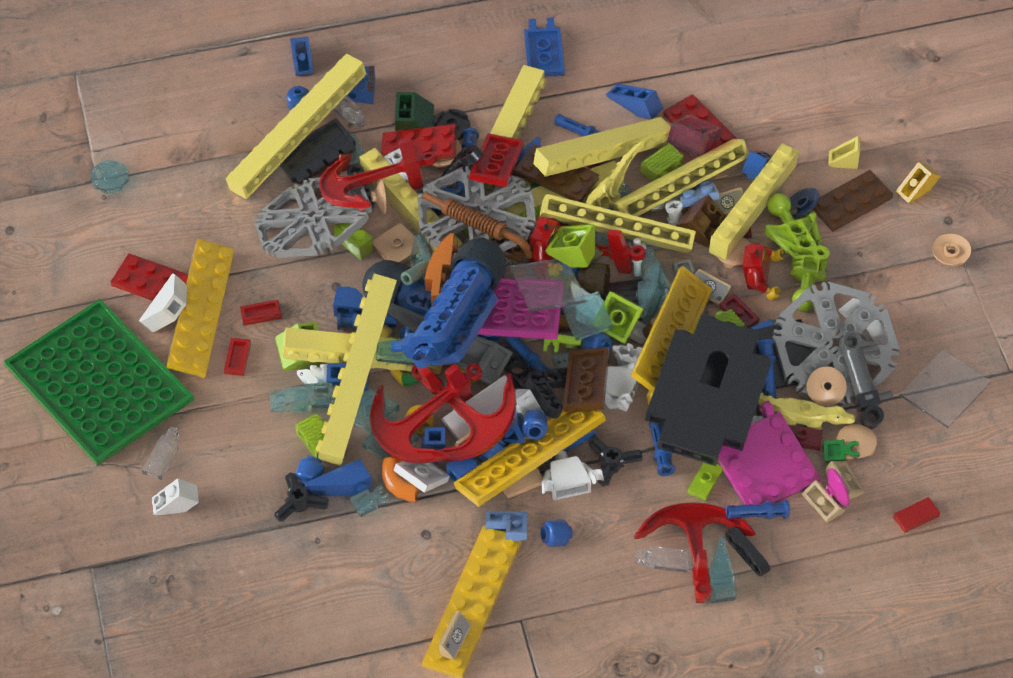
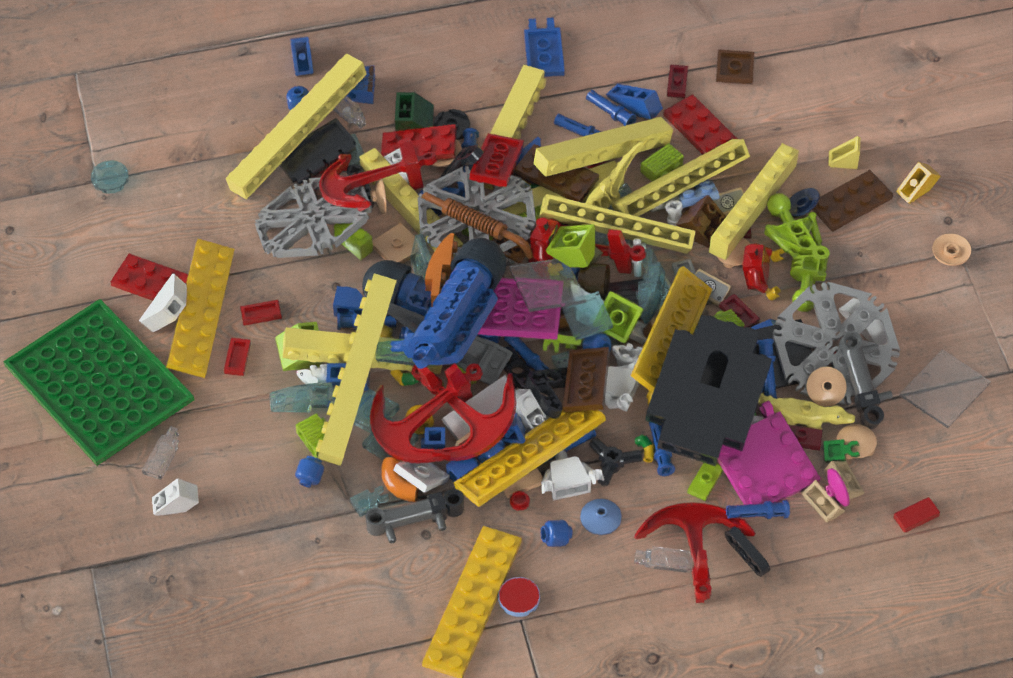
(298, 499): black bush -> none
(343, 481): blue slope -> none
(414, 273): sand green cylinder -> none
(432, 508): none -> dark grey piece
(454, 636): slope -> none
(513, 521): medium blue plate -> none
(519, 501): none -> red plate
(519, 596): none -> red tile
(534, 424): blue head -> none
(600, 523): none -> medium blue dish
(617, 113): none -> blue pin
(645, 442): none -> arm
(677, 81): none -> dark red plate
(693, 135): clear pink slope -> none
(721, 575): clear light blue slope -> none
(735, 66): none -> reddish brown plate
(755, 163): blue slope -> none

